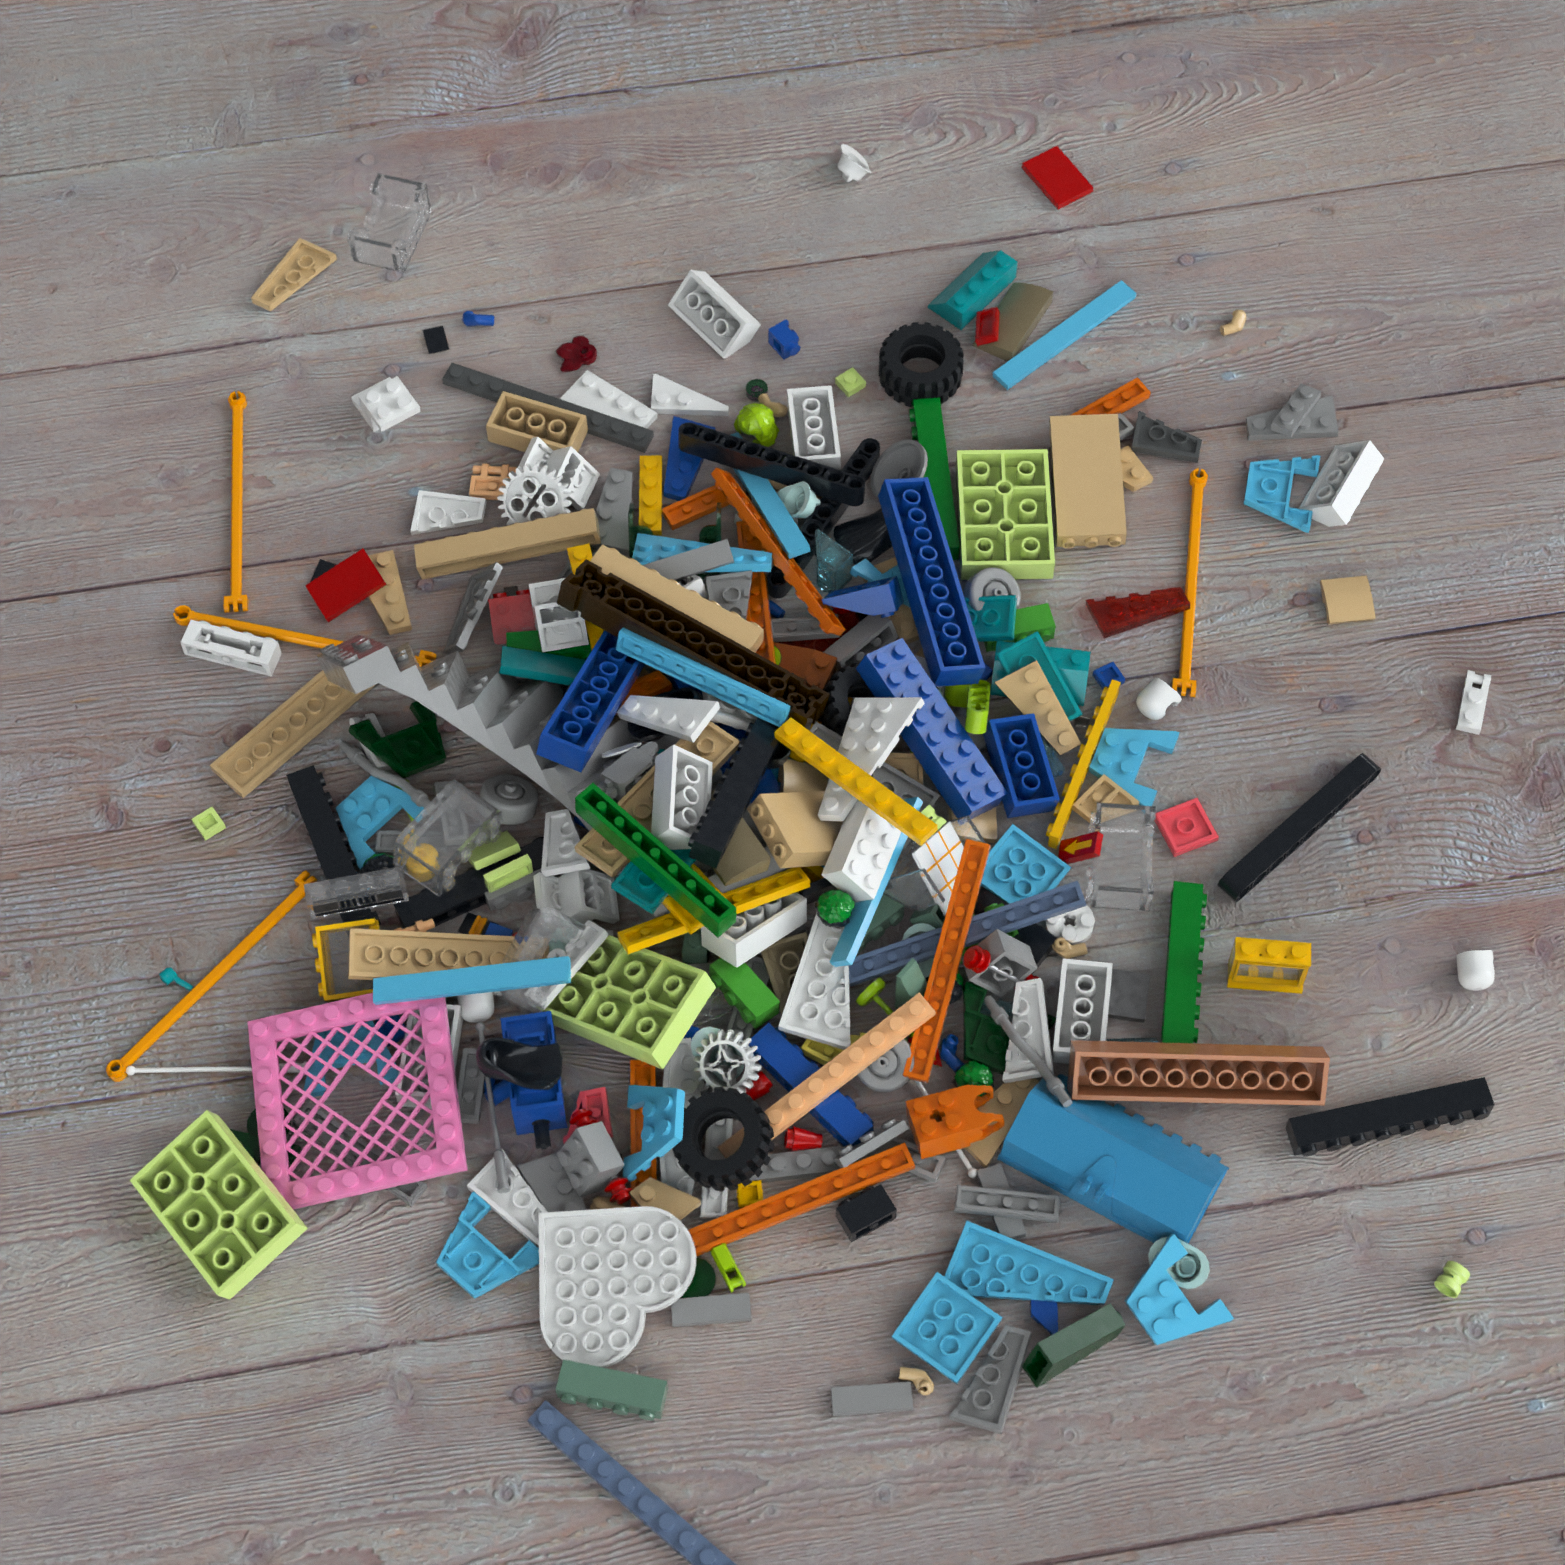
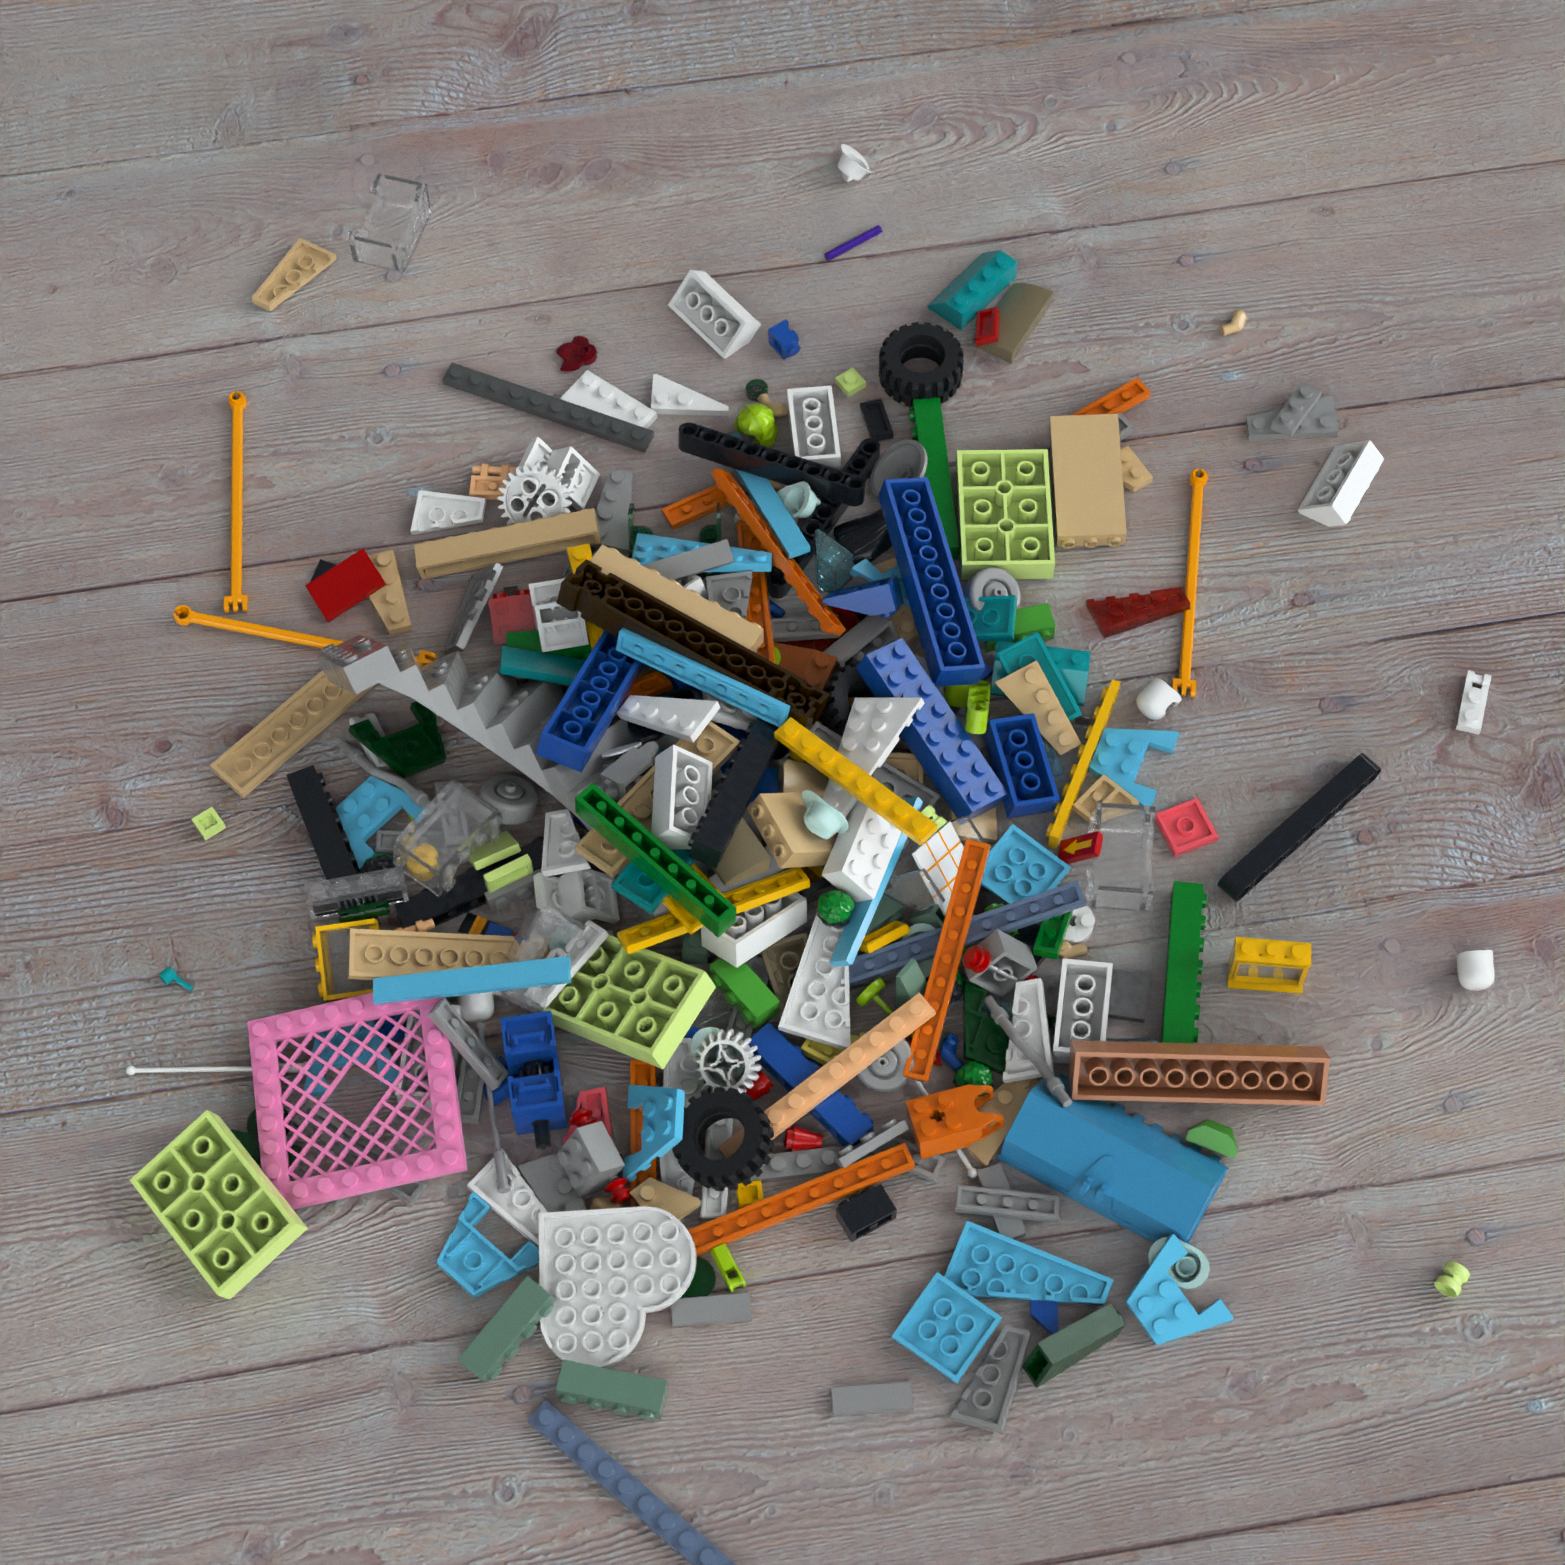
(210, 979): light orange hinge -> none
(231, 647): white brick -> none
(364, 911): none -> dark green pin
(385, 404): white bracket -> none
(436, 339): black piece -> none
(468, 1043): none -> light grey tile
(472, 319): blue arm -> none
(507, 1329): none -> sand green brick
(520, 1063): black hair -> none
(521, 419): tan brick -> none
(650, 493): yellow plate -> none
(681, 466): blue wing -> none
(822, 817): none -> light aqua piece
(853, 243): none -> dark purple bar
(876, 420): none -> black tile
(884, 936): none -> yellow tile
(919, 1378): tan arm -> none
(1051, 936): none -> green plate
(1057, 177): red tile -> none
(1064, 335): medium azure tile -> none
(1106, 673): blue tile -> none
(1159, 440): dark grey wing -> none
(1214, 1137): none -> bright green slope
(1270, 489): medium azure wing -> none
(1347, 599): tan slope -> none
(1389, 1117): black brick -> none

